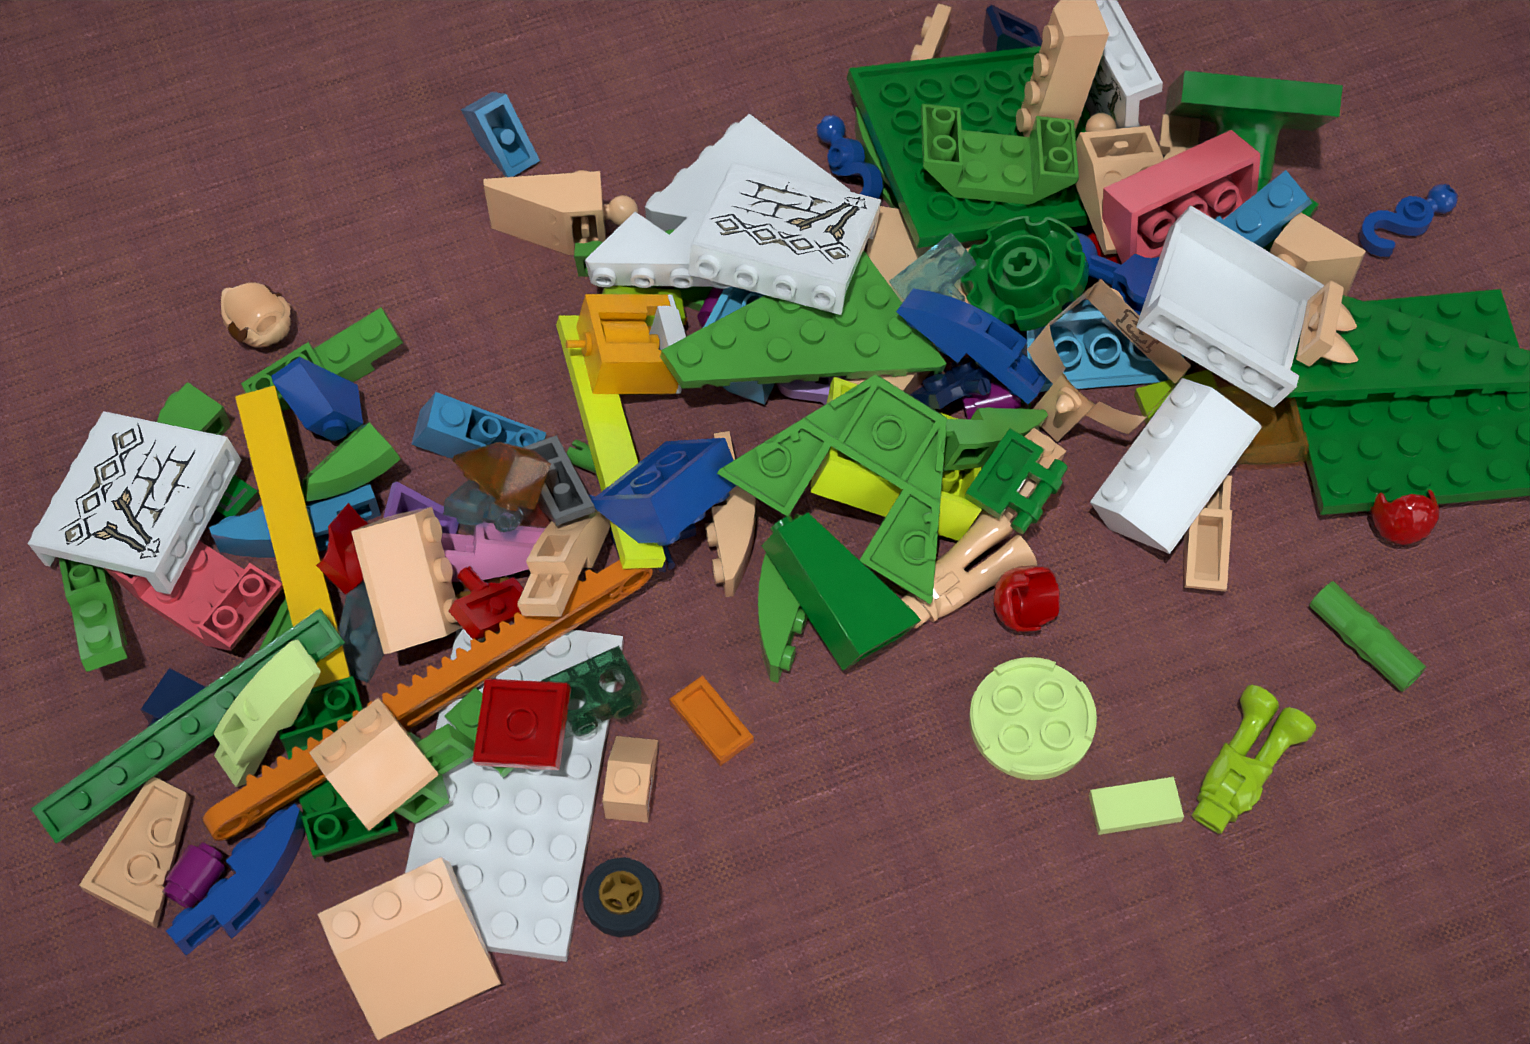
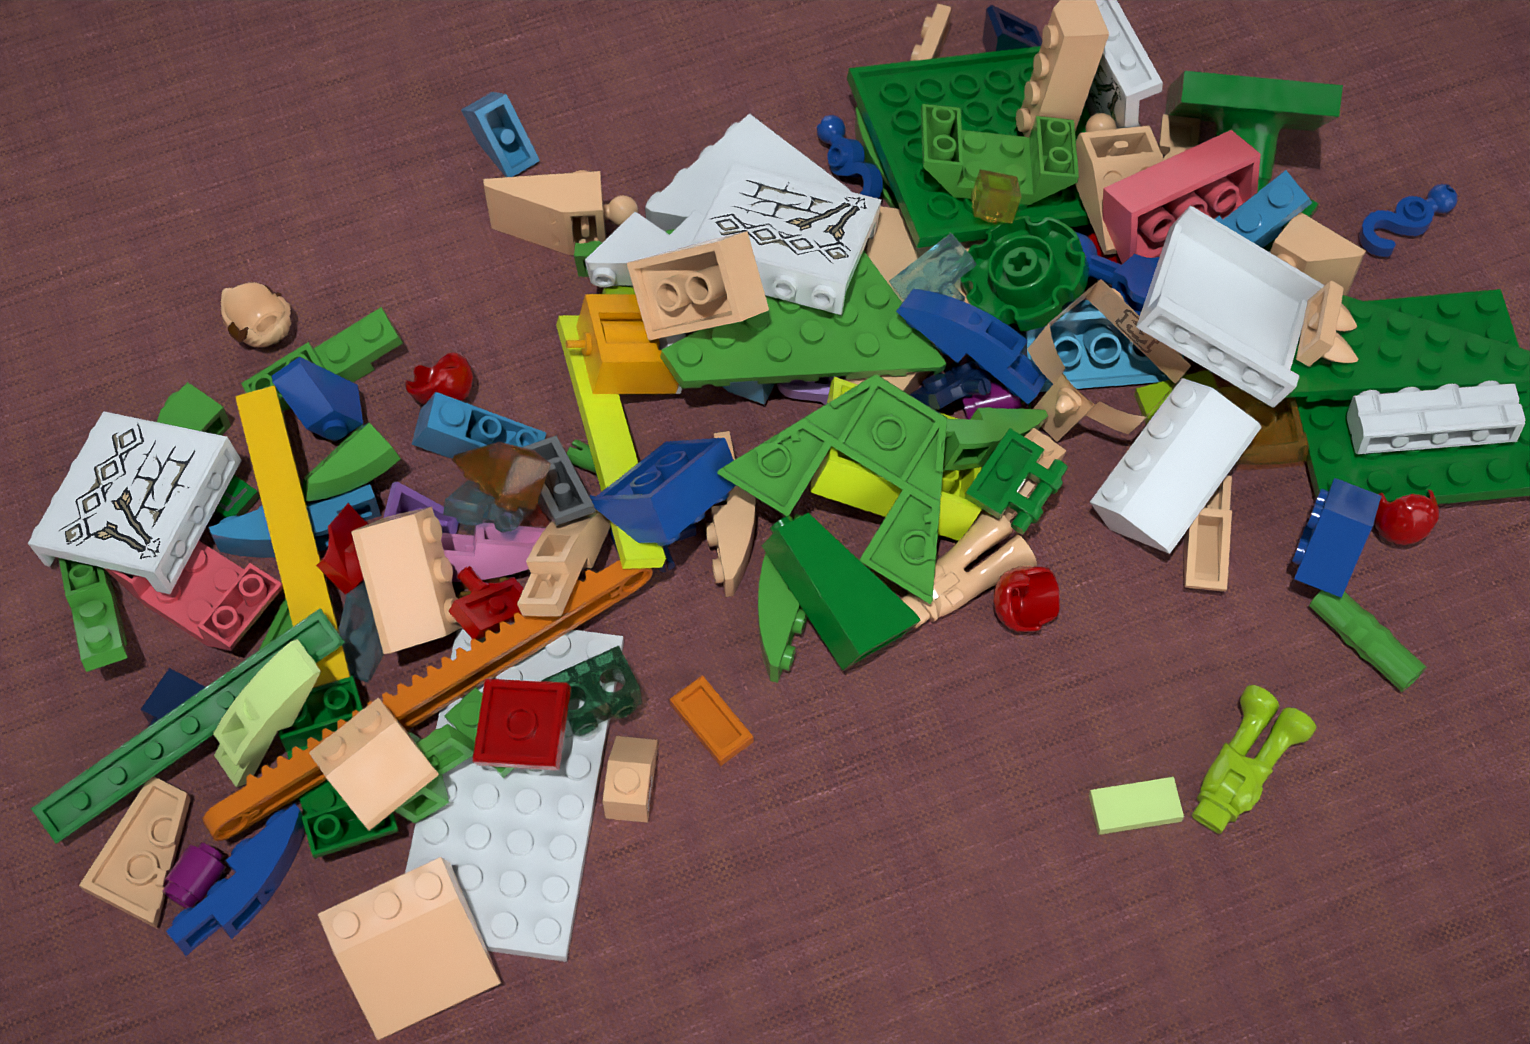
(449, 377): none -> red hair
(618, 881): black wheel -> none
(698, 286): none -> light nougat slope
(995, 196): none -> clear yellow plate
(1032, 718): yellowish green tile -> none
(1335, 536): none -> blue brick
(1435, 417): none -> white brick

